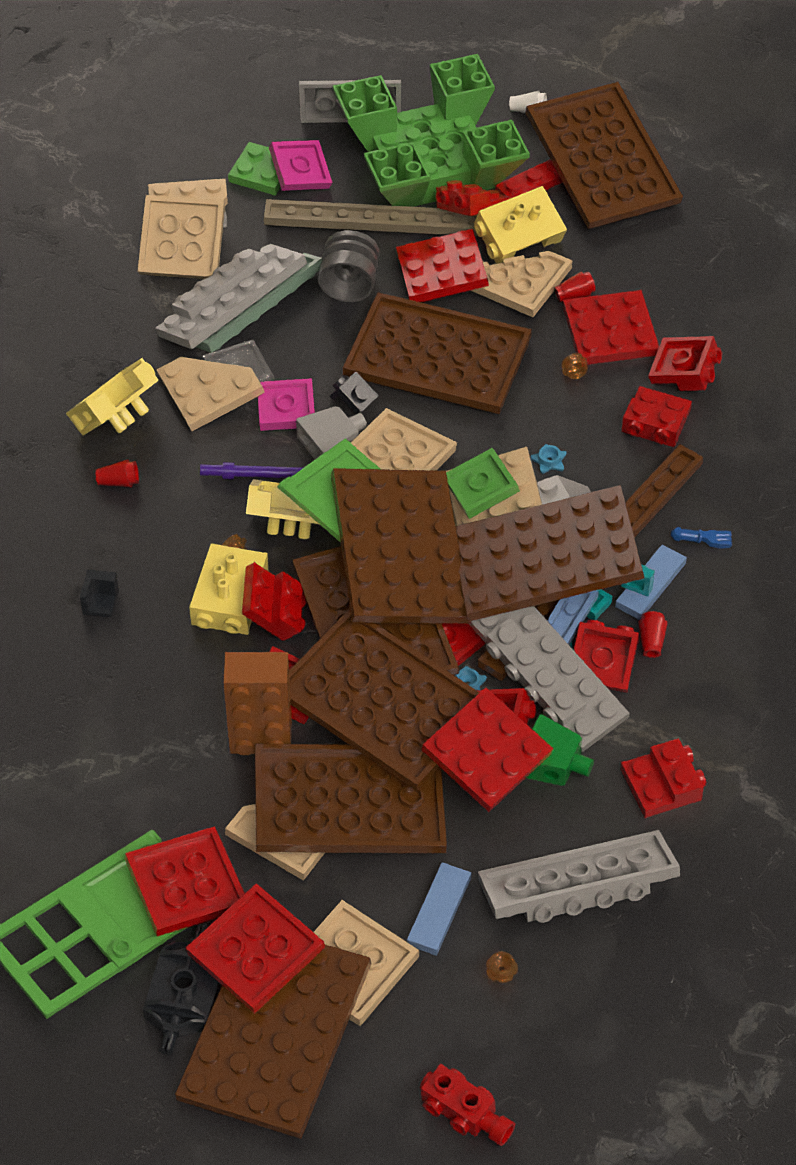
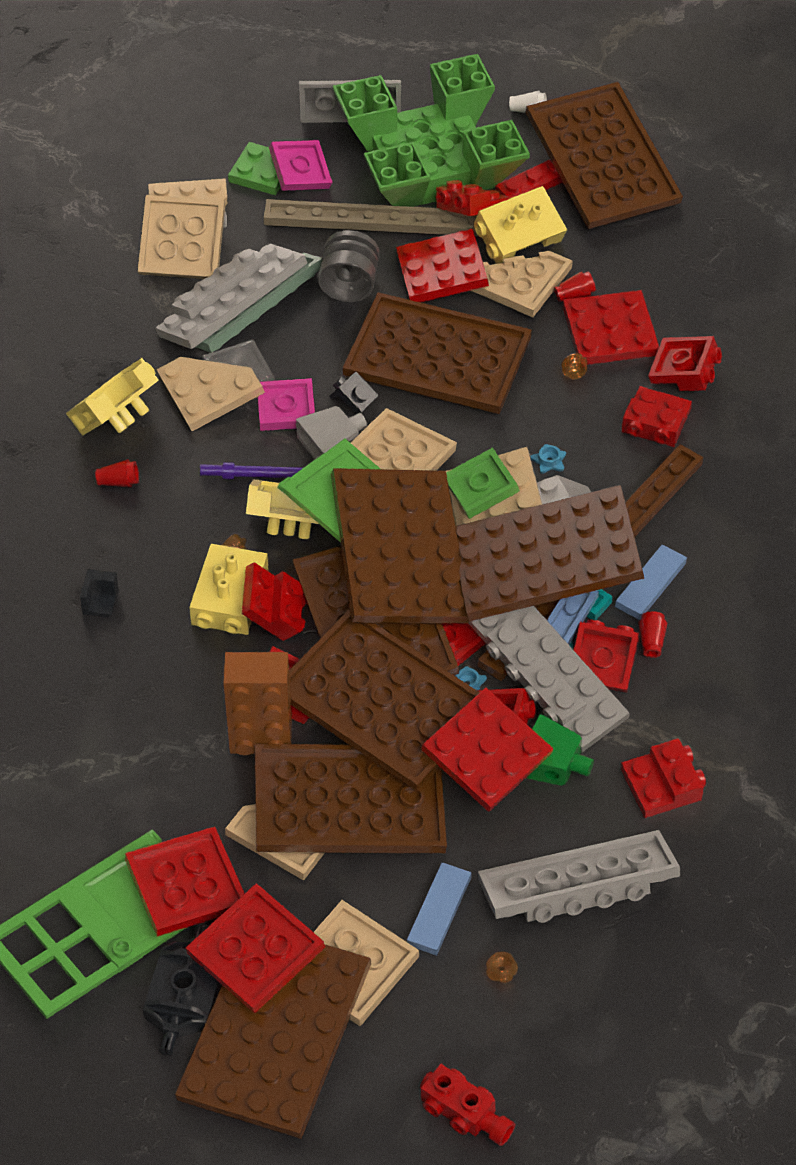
(642, 586): teal plate -> none
(713, 538): blue piece -> none

